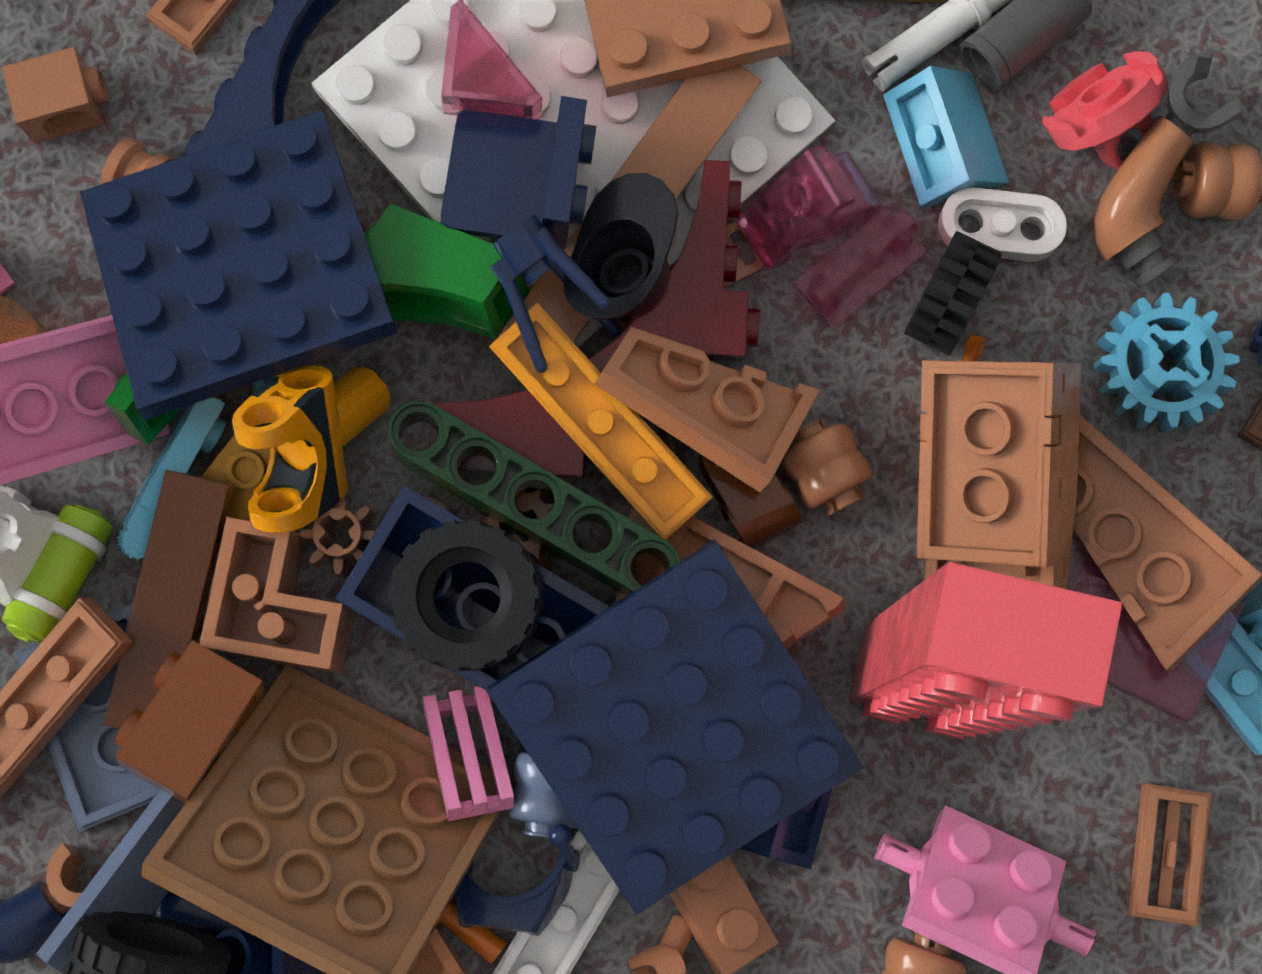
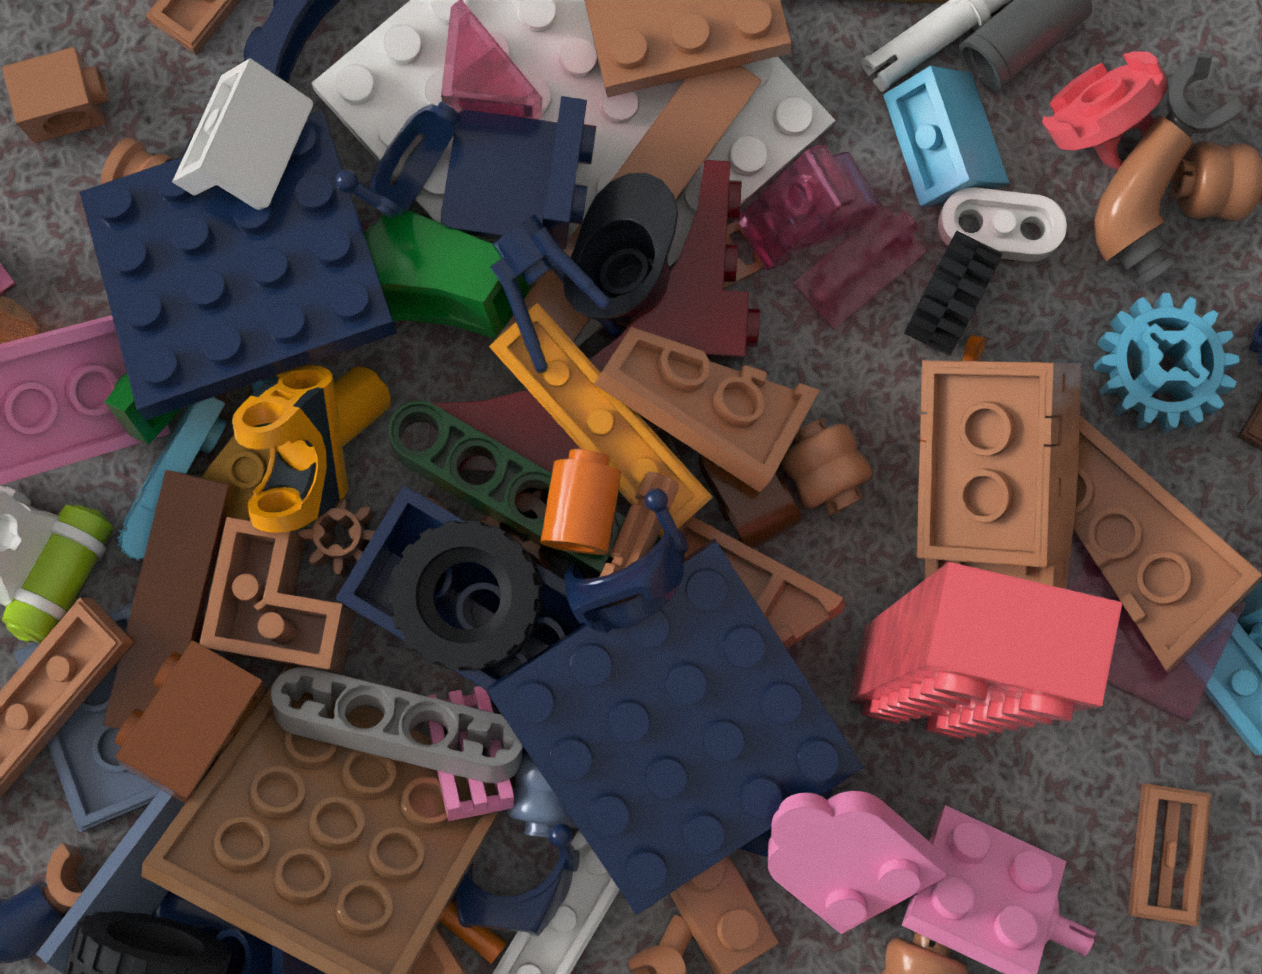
(245, 136): none -> white panel
(392, 735): none -> light grey beam
(437, 129): none -> dark blue helmet
(581, 503): none -> orange brick
(640, 525): none -> nougat axle
(640, 586): none -> dark blue helmet
(849, 856): none -> bright pink plate

